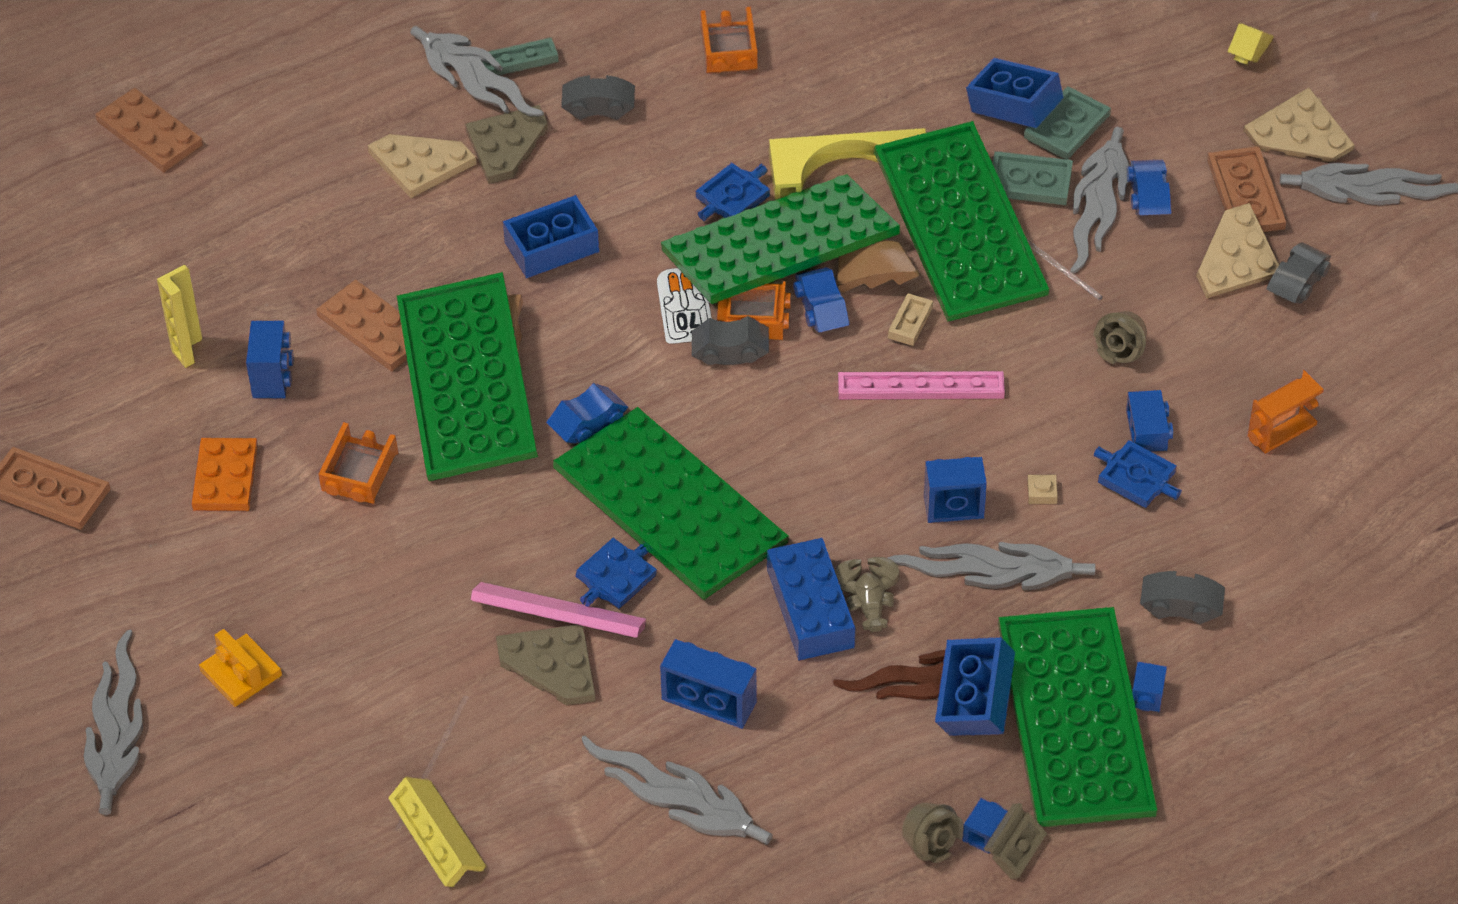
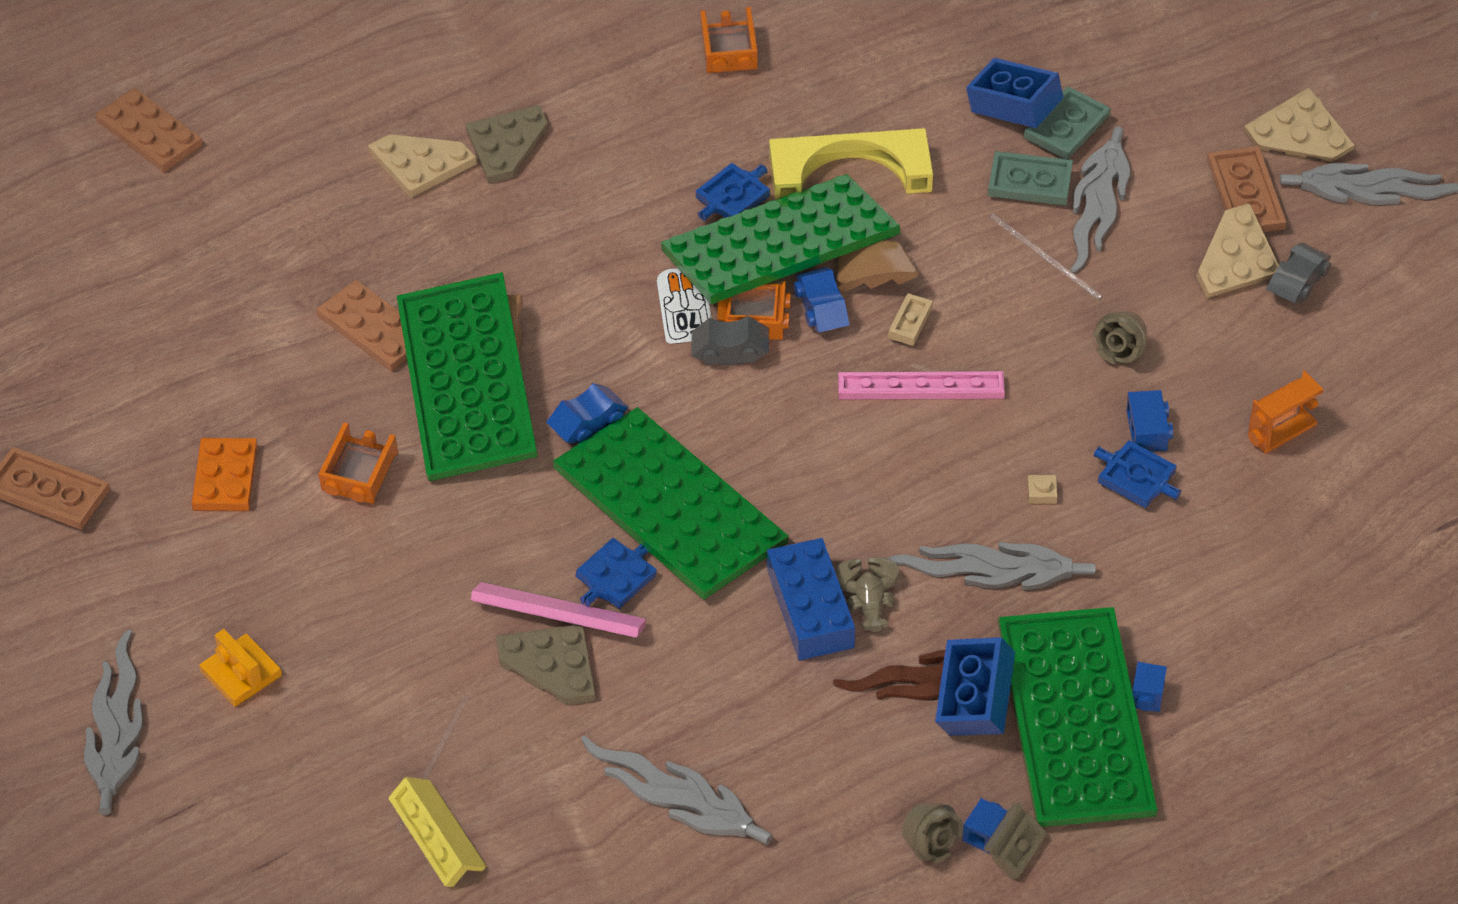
(180, 313): light yellow panel -> none
(269, 359): blue brick -> none
(453, 51): light grey piece -> none
(524, 56): sand green plate -> none
(551, 236): blue brick -> none
(598, 96): dark grey brick -> none
(708, 683): blue brick -> none
(955, 489): blue brick -> none
(961, 221): green plate -> none
(1149, 187): blue brick -> none
(1182, 596): dark grey brick -> none
(1249, 44): light yellow slope -> none

